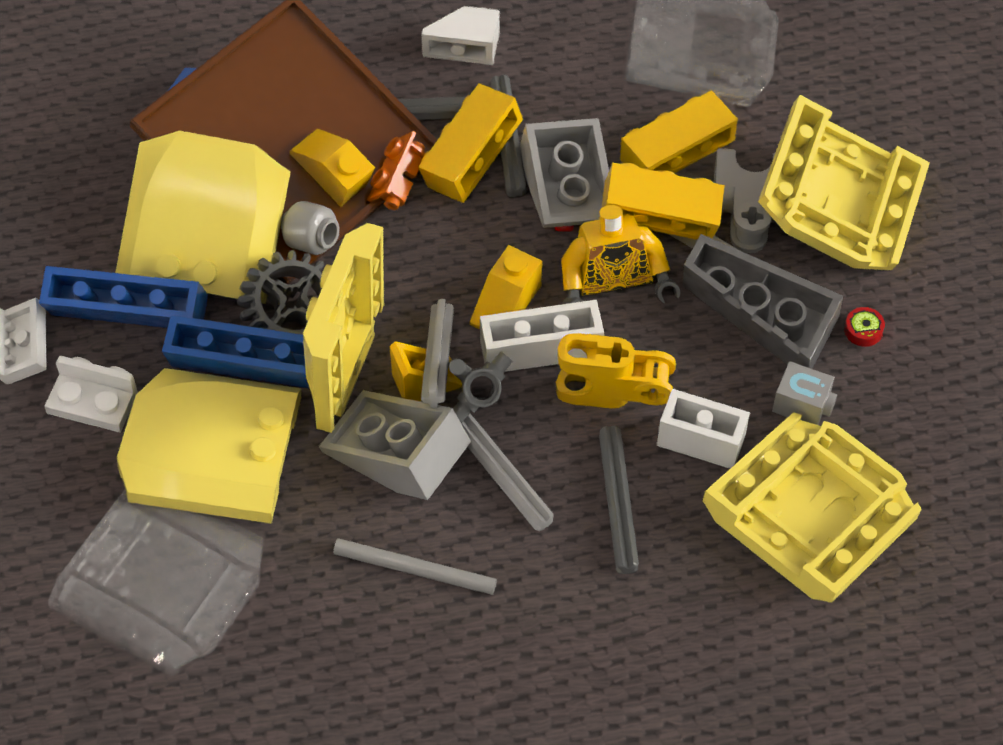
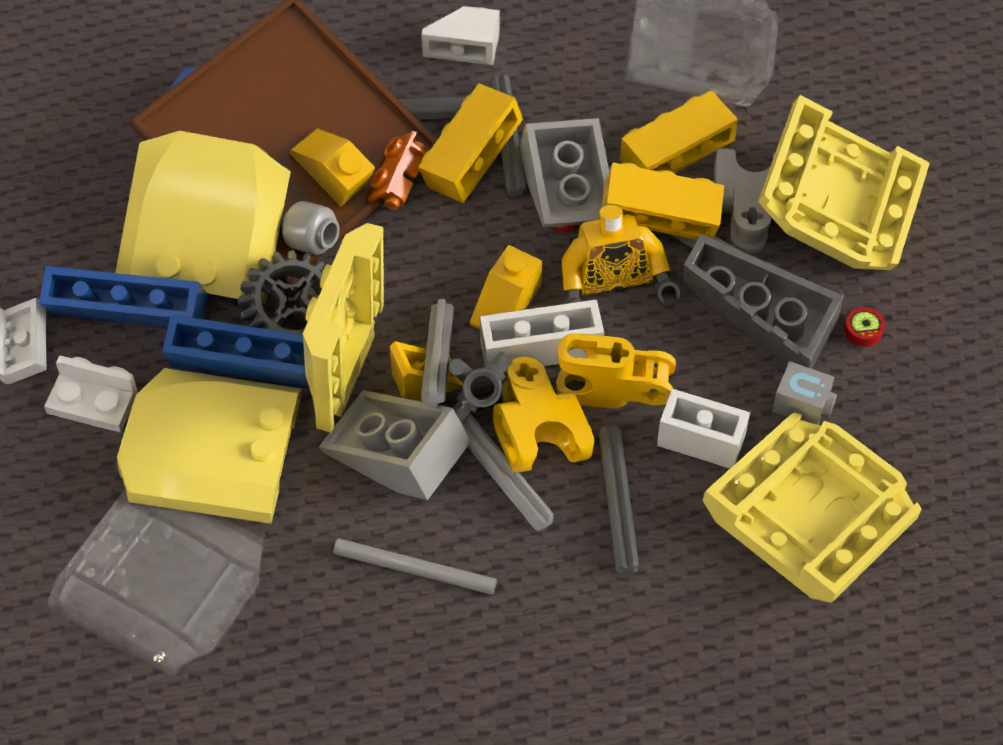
(536, 415): none -> yellow piece

